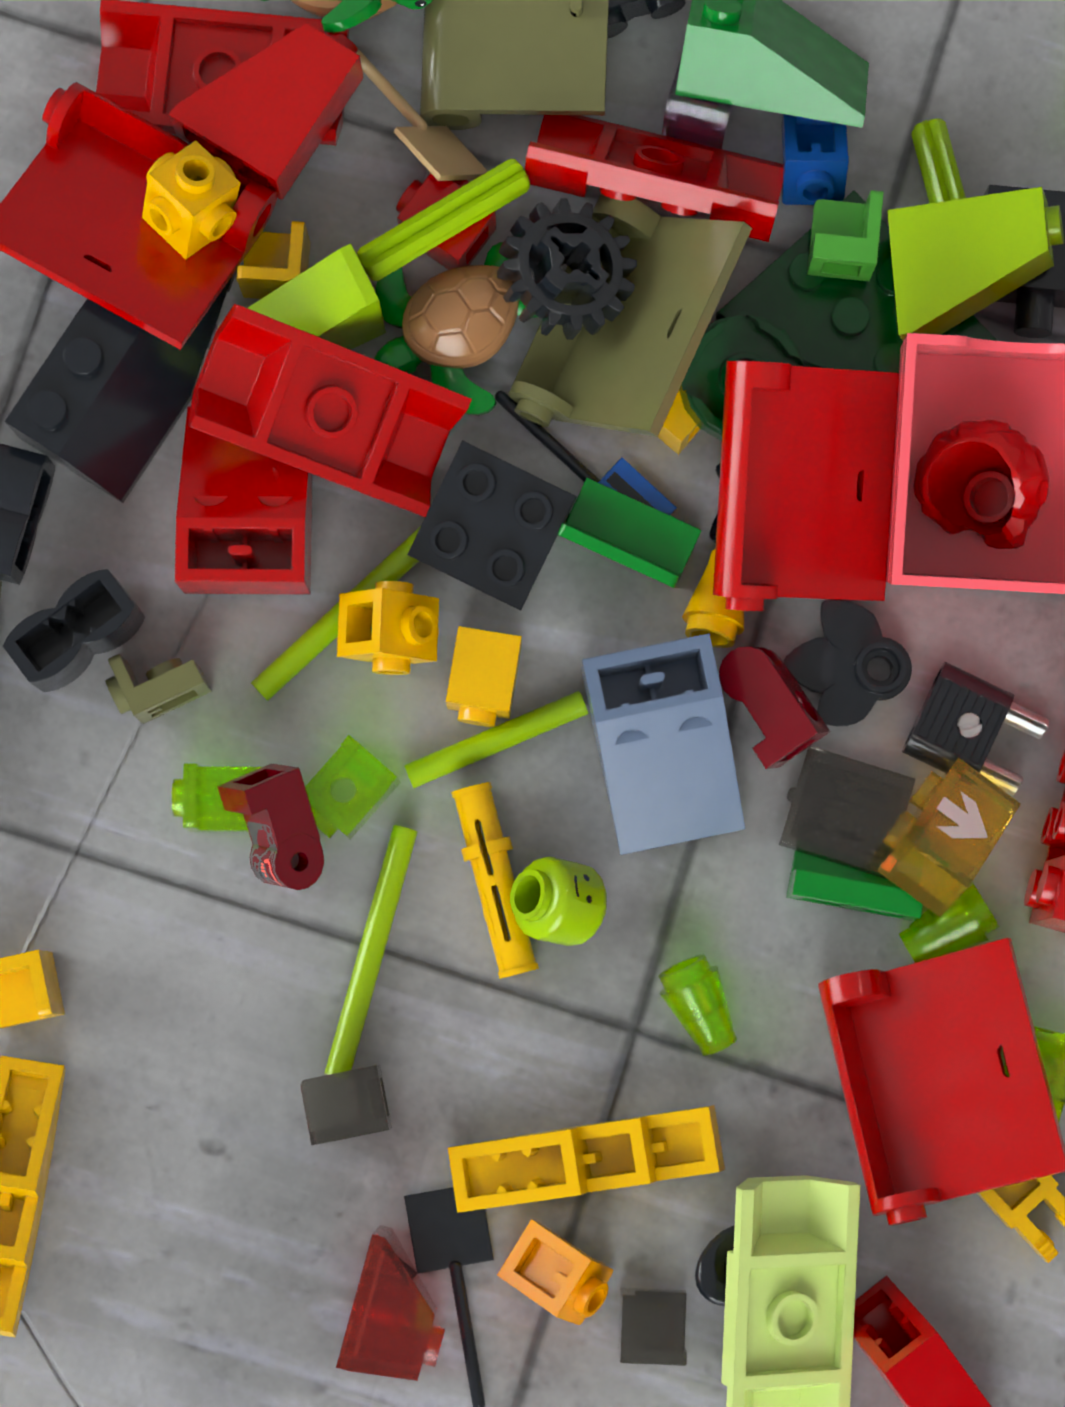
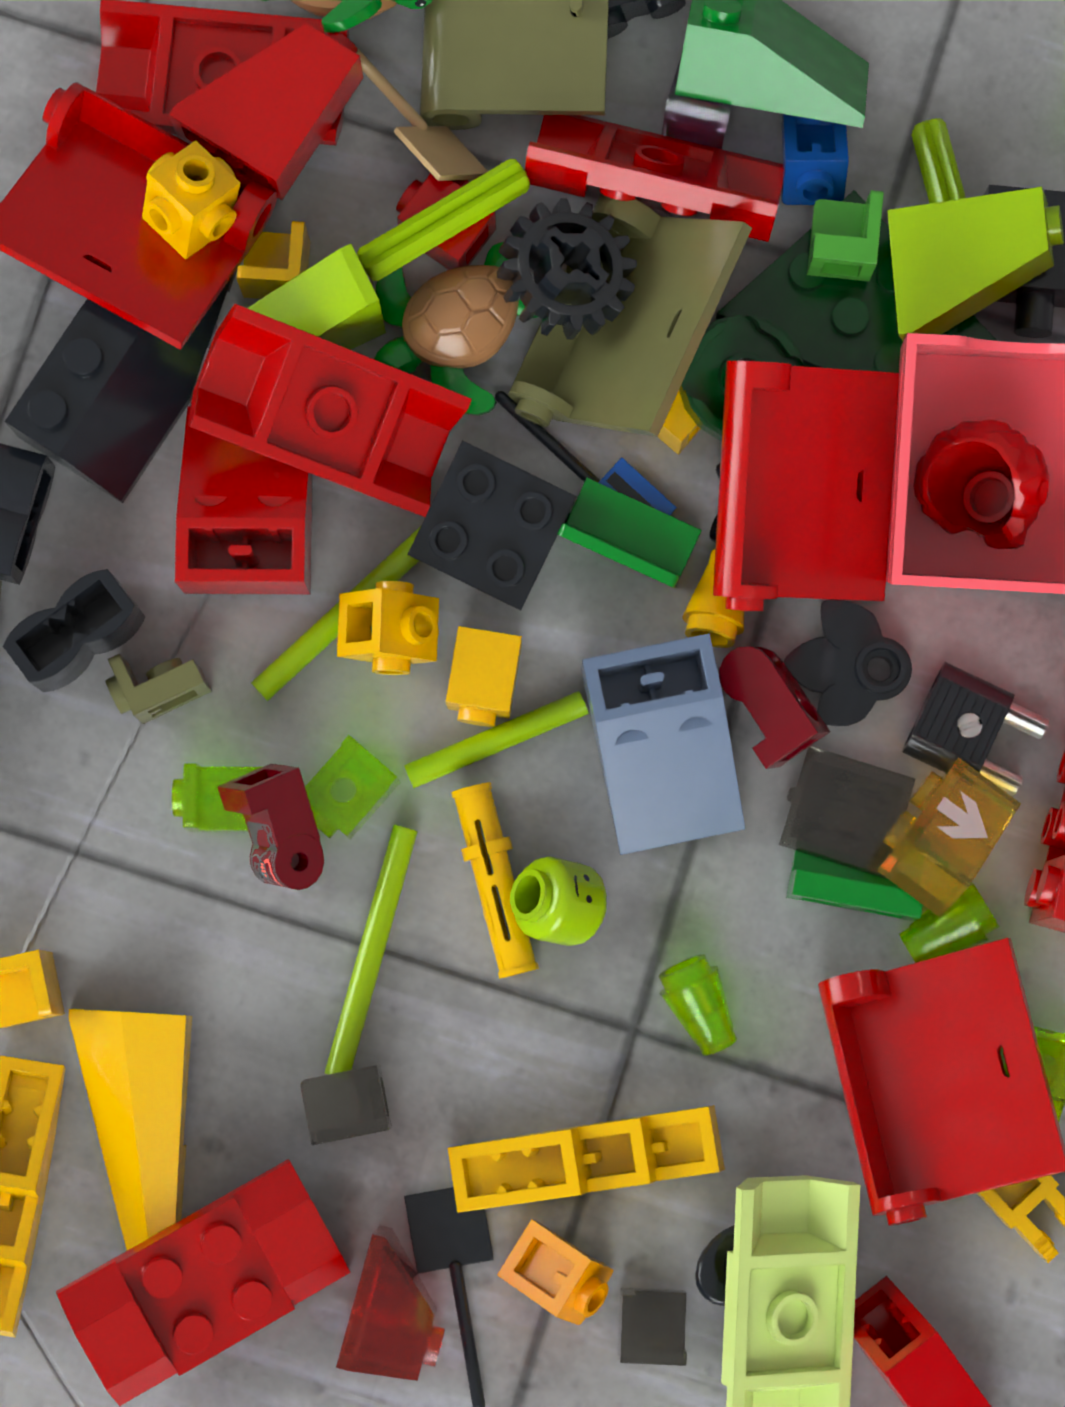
(138, 1099): none -> yellow wedge
(202, 1283): none -> red piece

